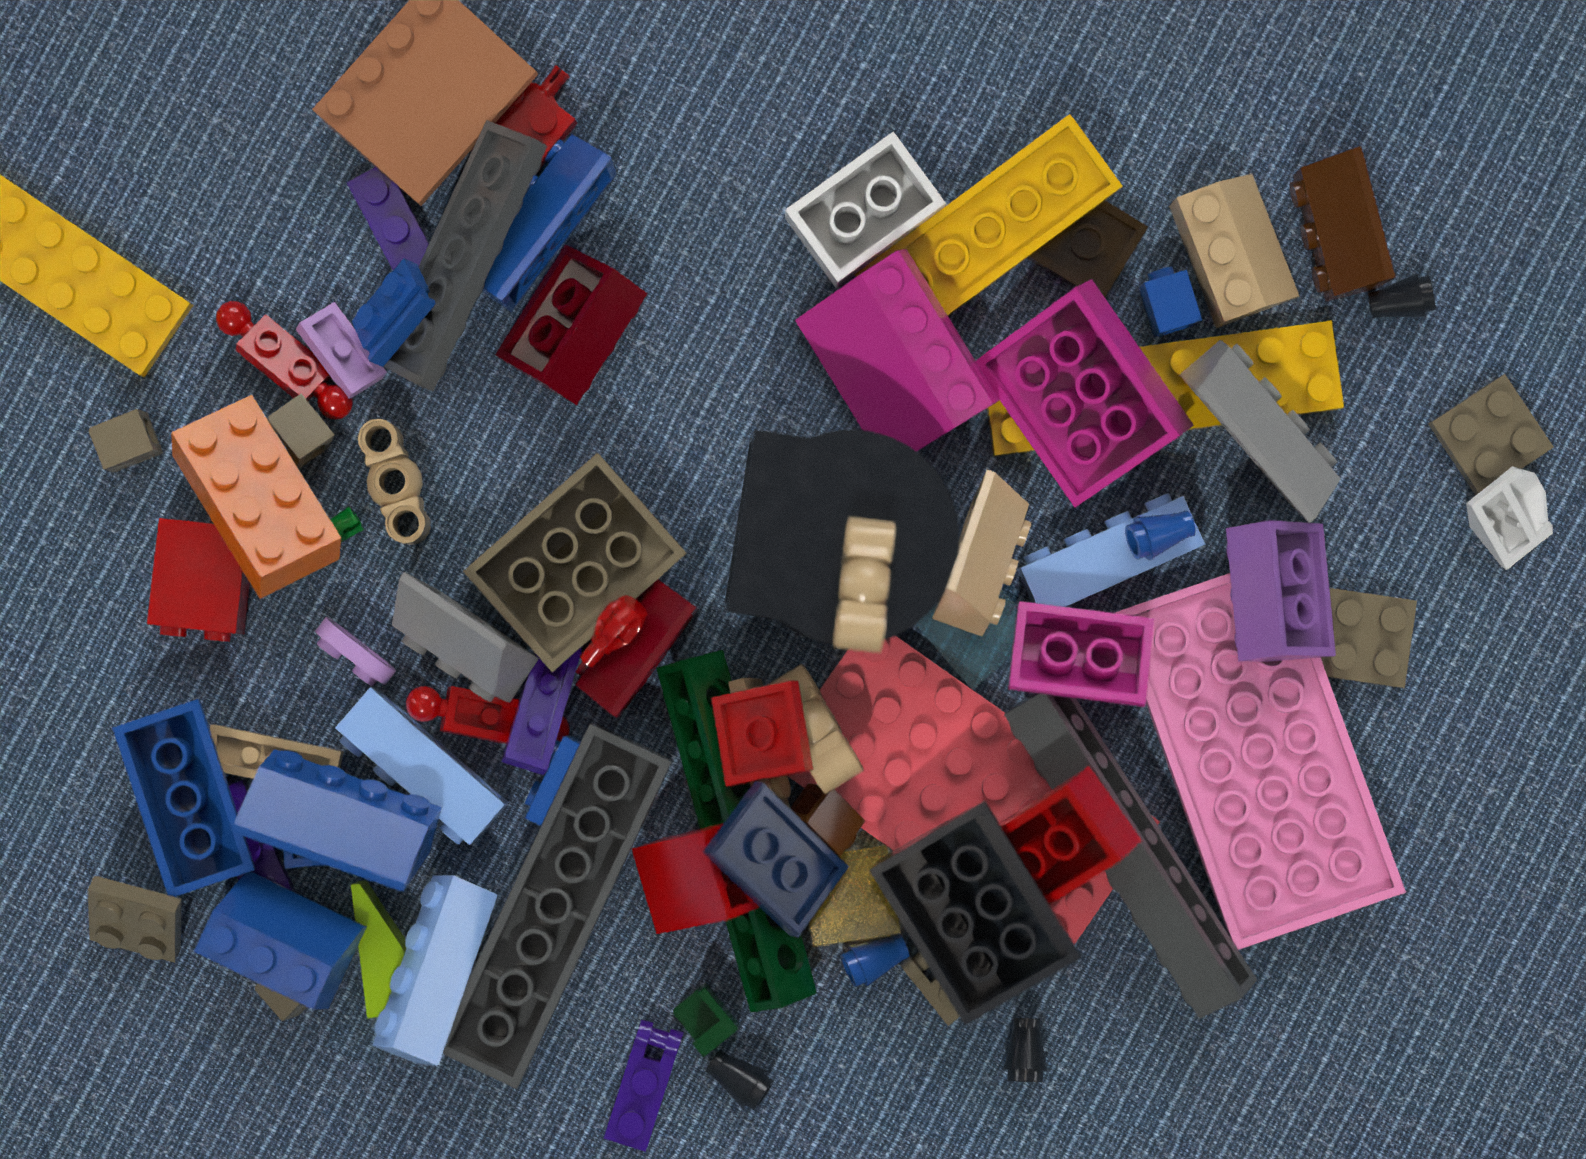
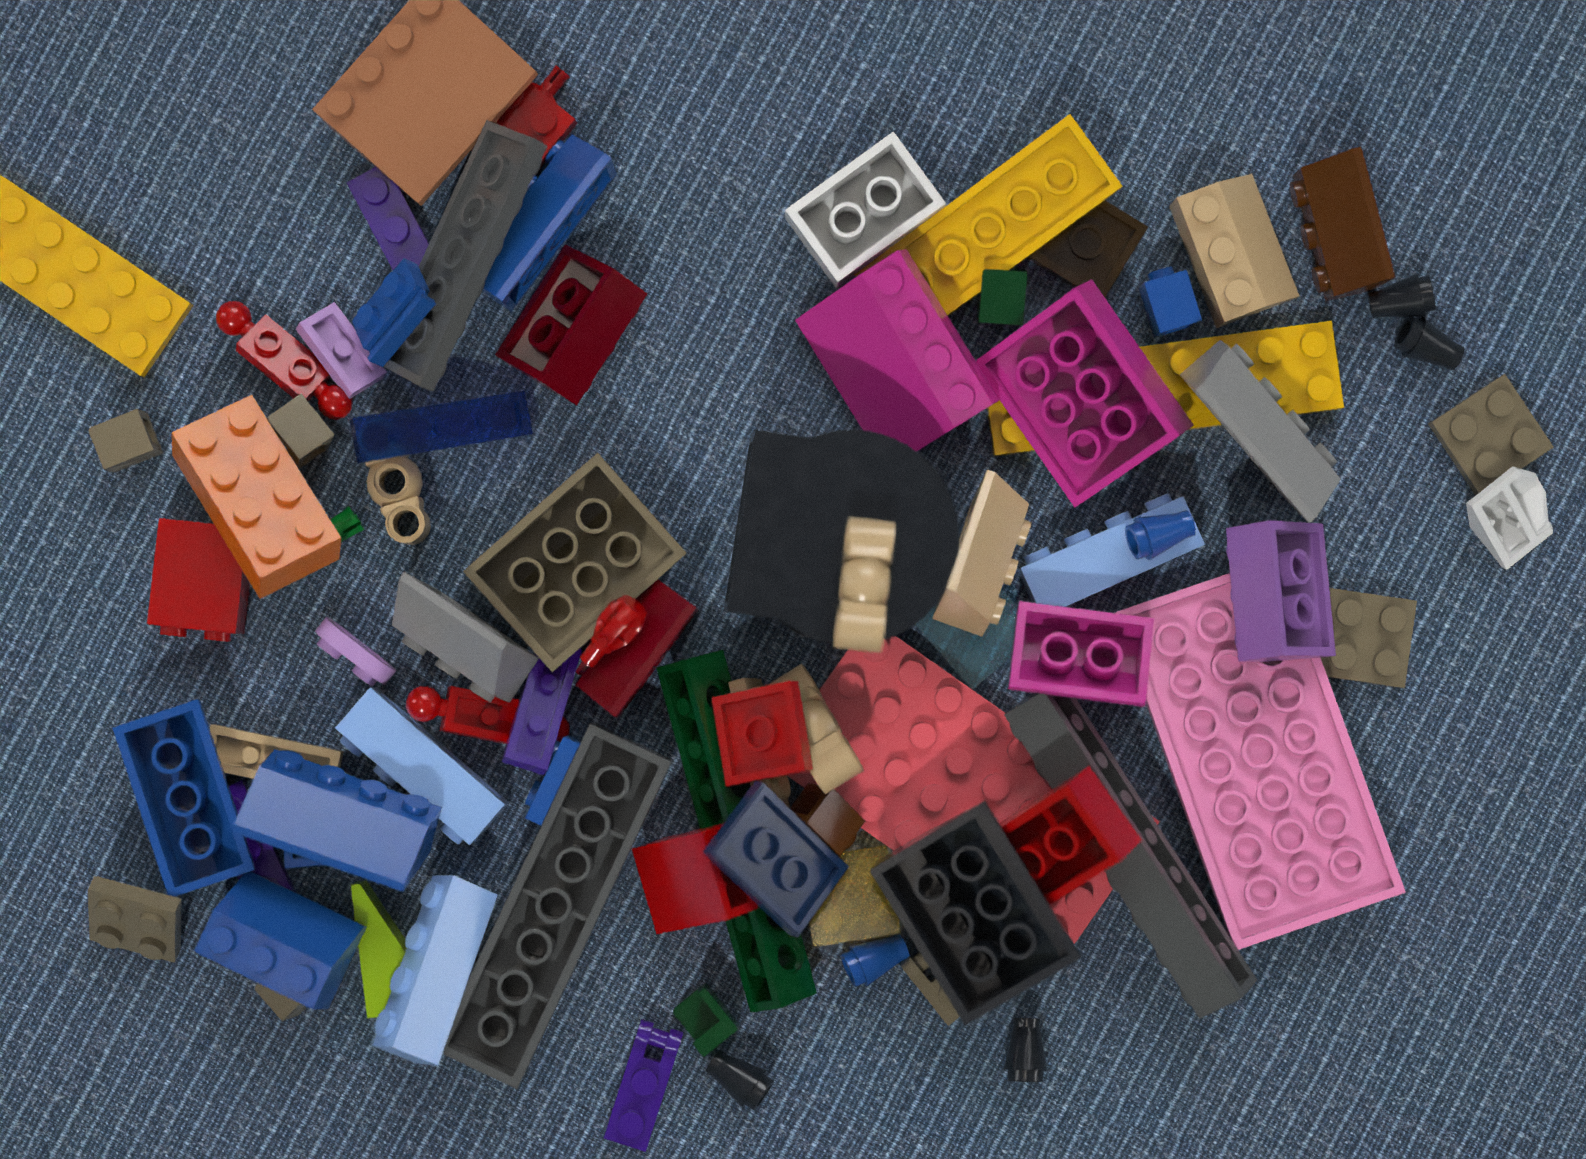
(440, 427): none -> clear blue plate
(1002, 296): none -> dark green panel
(1425, 342): none -> black cone

